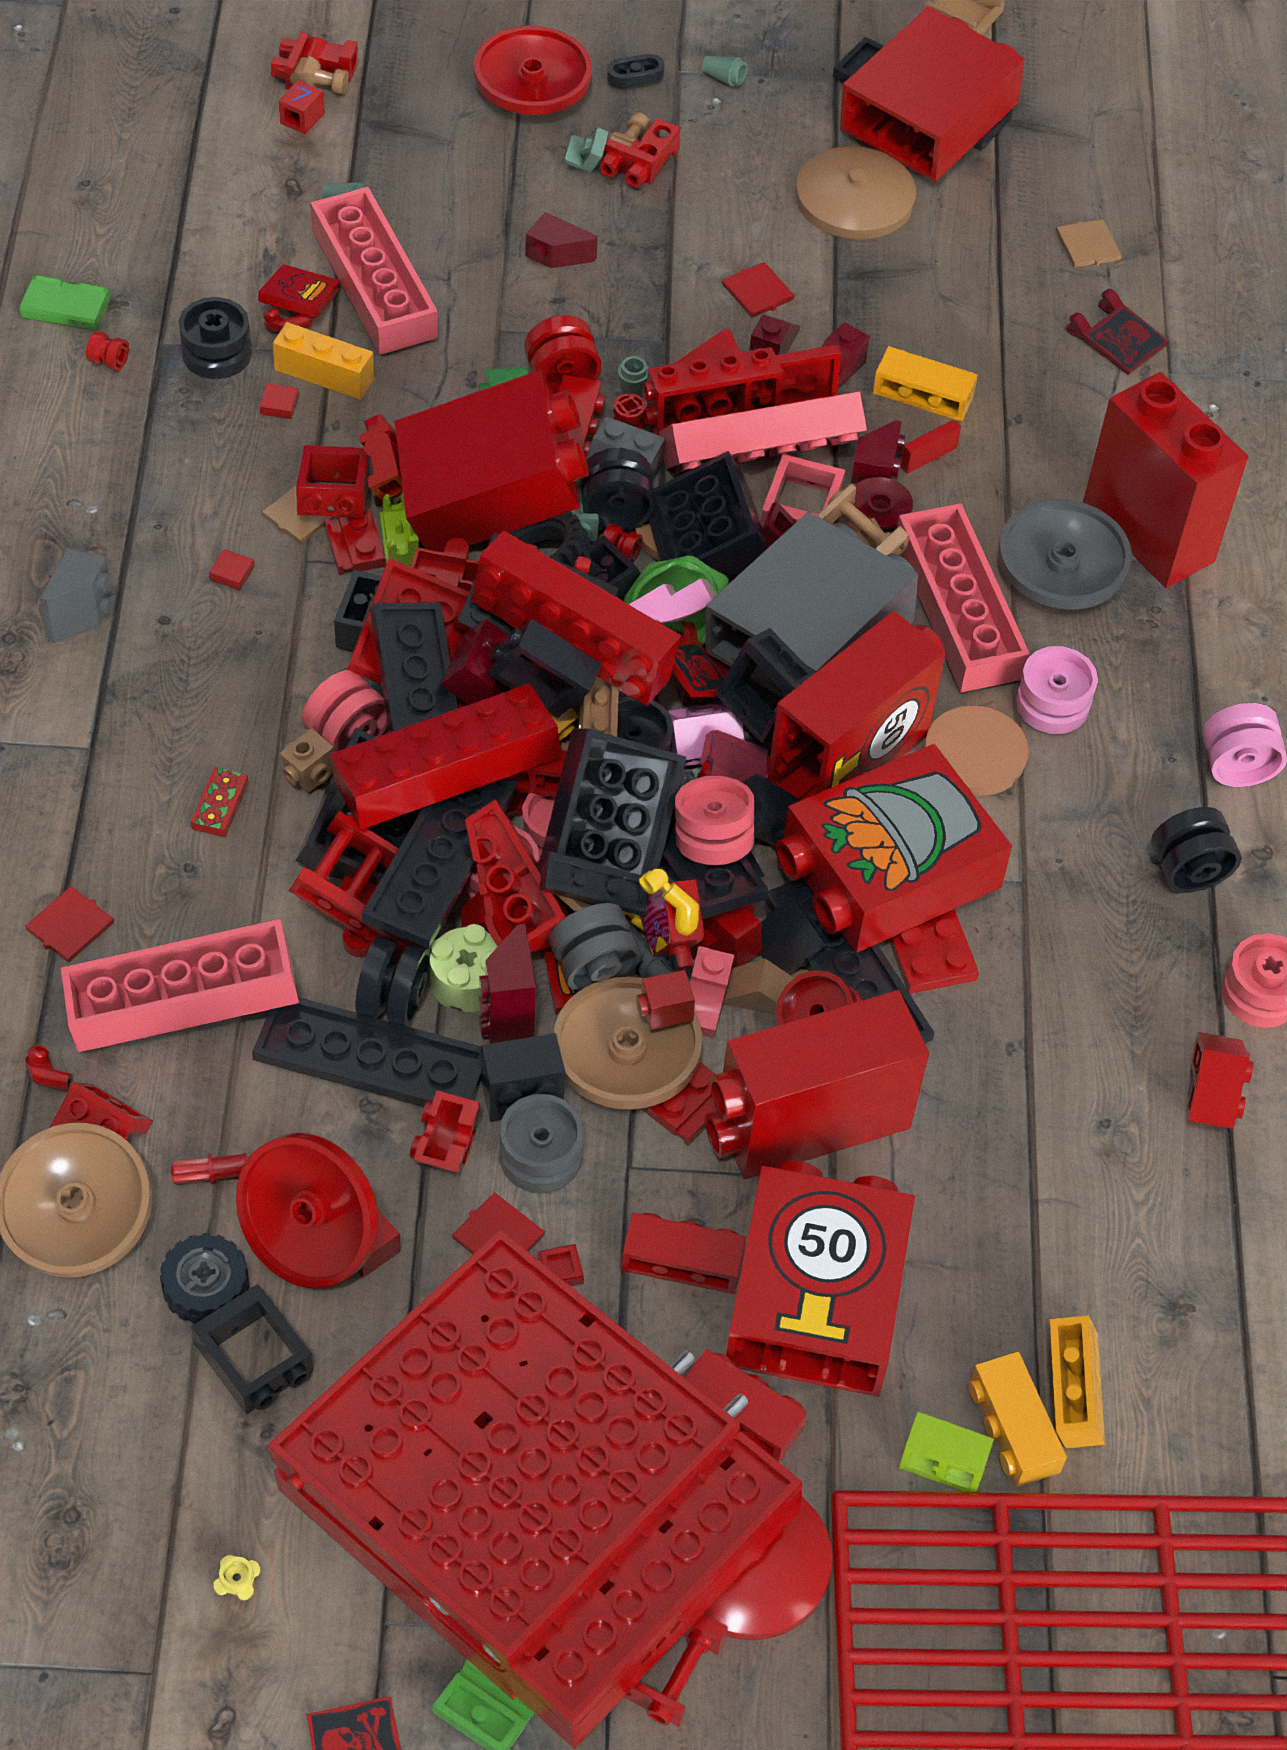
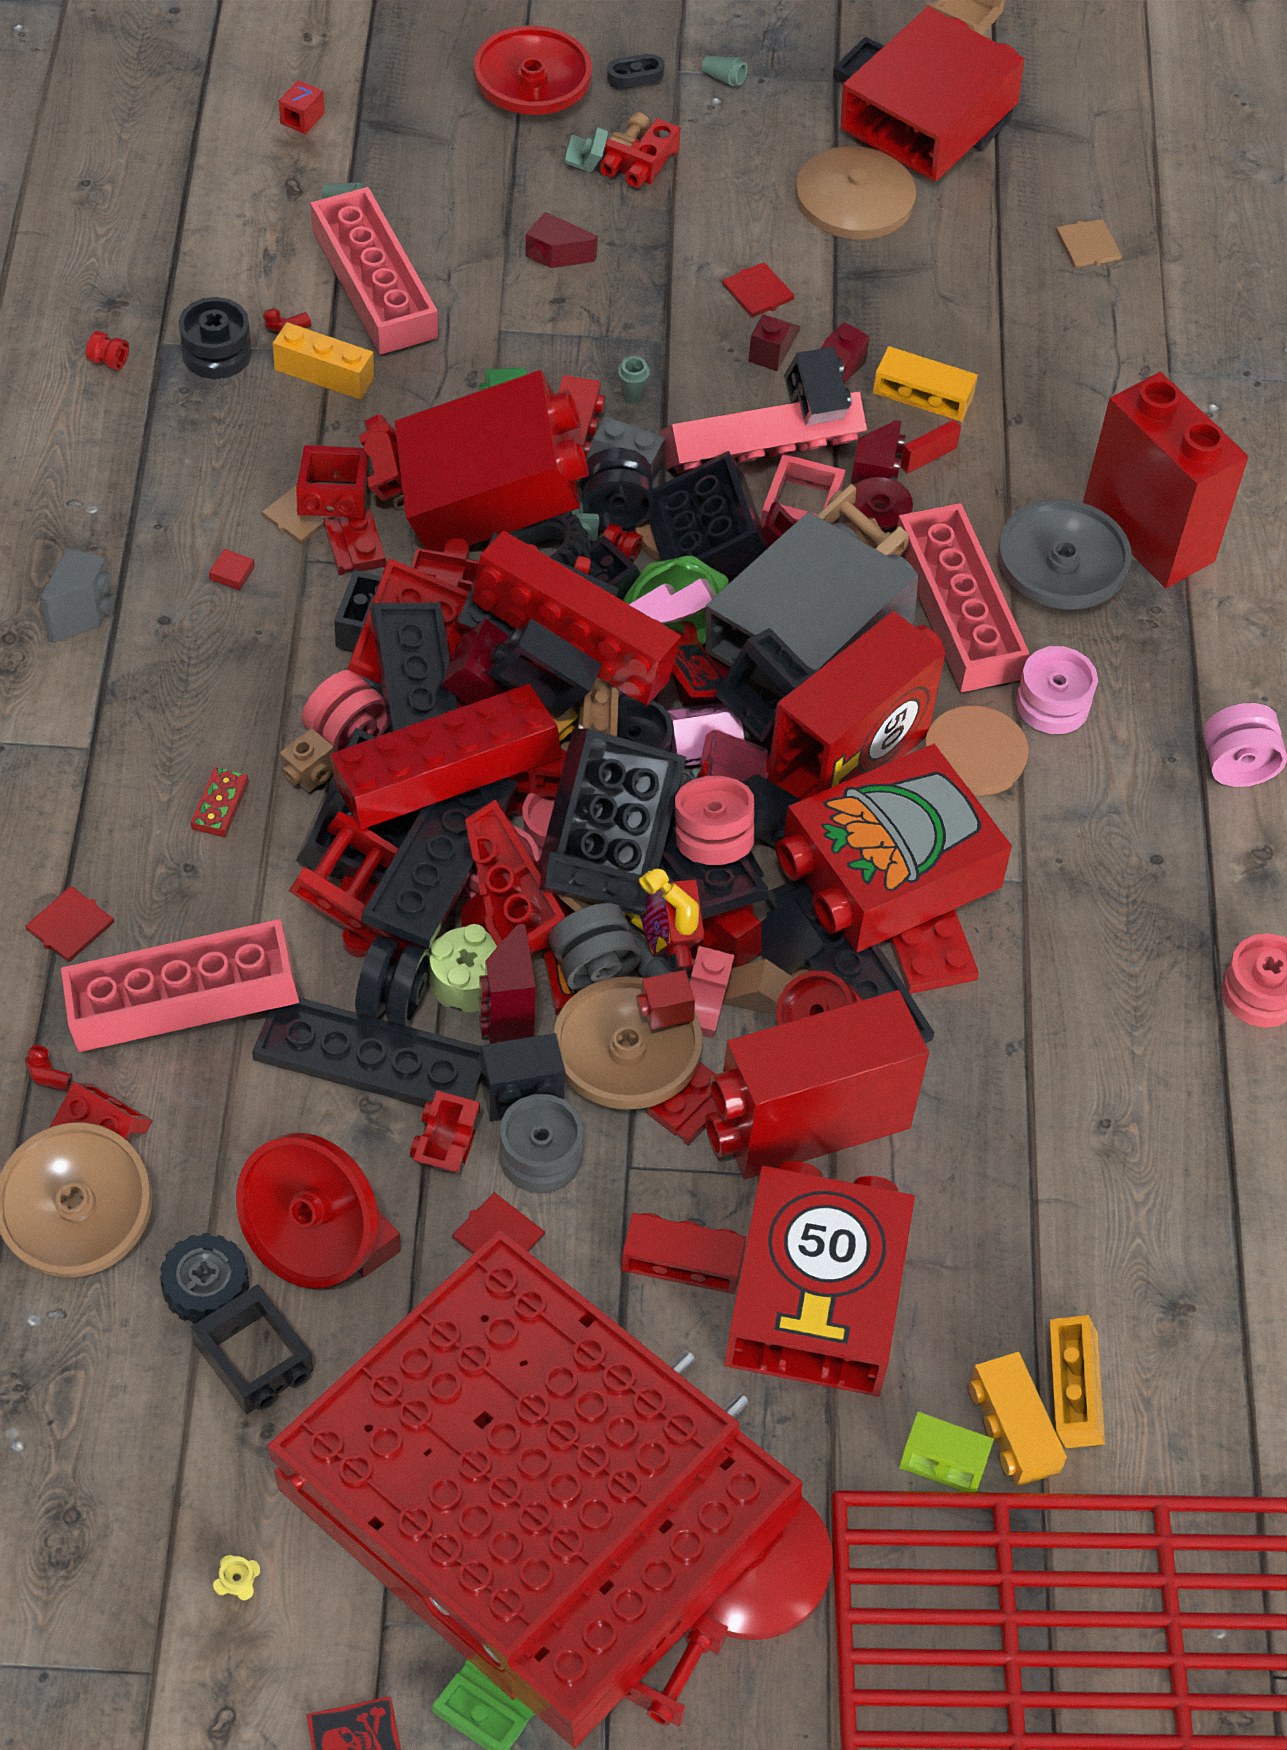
(65, 302): bright green piece -> none
(207, 1168): red axle -> none
(279, 401): red tile -> none
(299, 291): red tile -> none
(315, 62): red hips -> none
(397, 534): lime hinge -> none
(562, 348): red wheel -> none
(564, 1263): red tile -> none
(630, 410): red wheel -> none
(724, 381): red wedge -> none
(767, 1419): red brick -> none
(818, 385): none -> black brick
(1120, 335): dark red flag -> none
(1195, 849): black wheel -> none
(1219, 1071): red brick -> none

